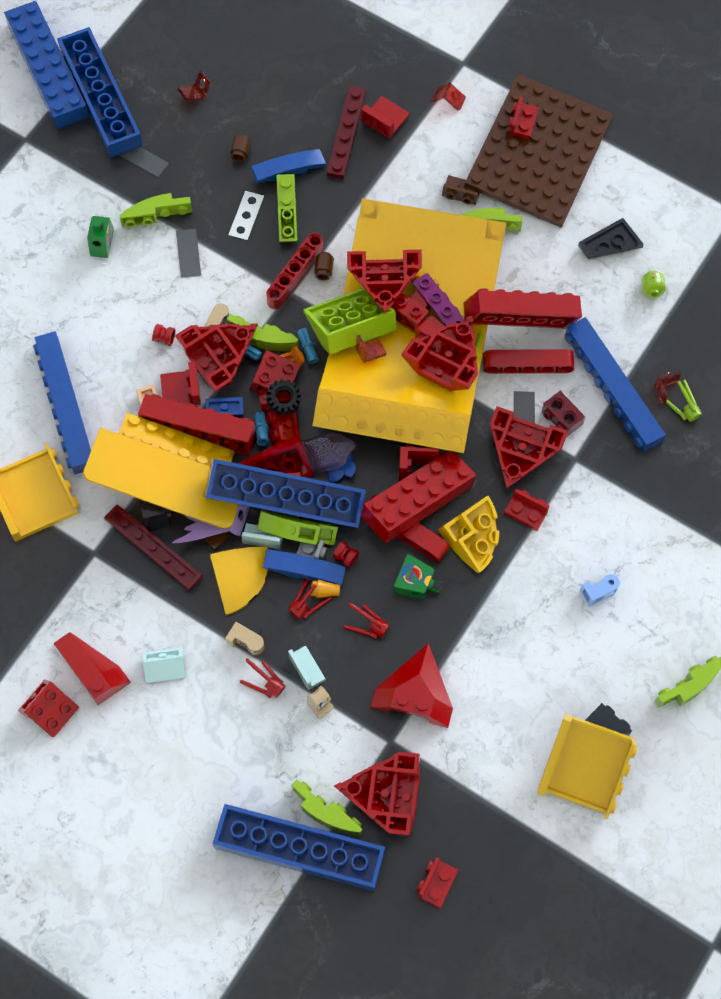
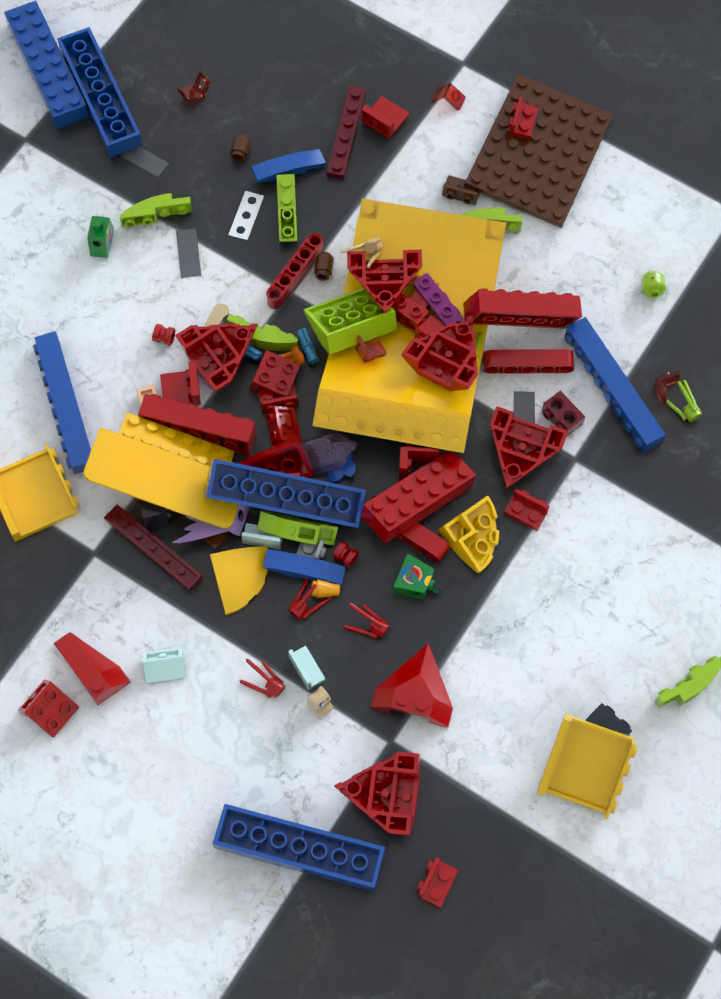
(226, 405): blue plate -> none
(245, 638): tan leg -> none
(261, 429): dark azure axle -> none
(283, 386): black tyre -> none
(332, 816): lime slope -> none
(372, 247): none -> tan plant
(600, 590): light blue leg -> none
(611, 240): black wing -> none

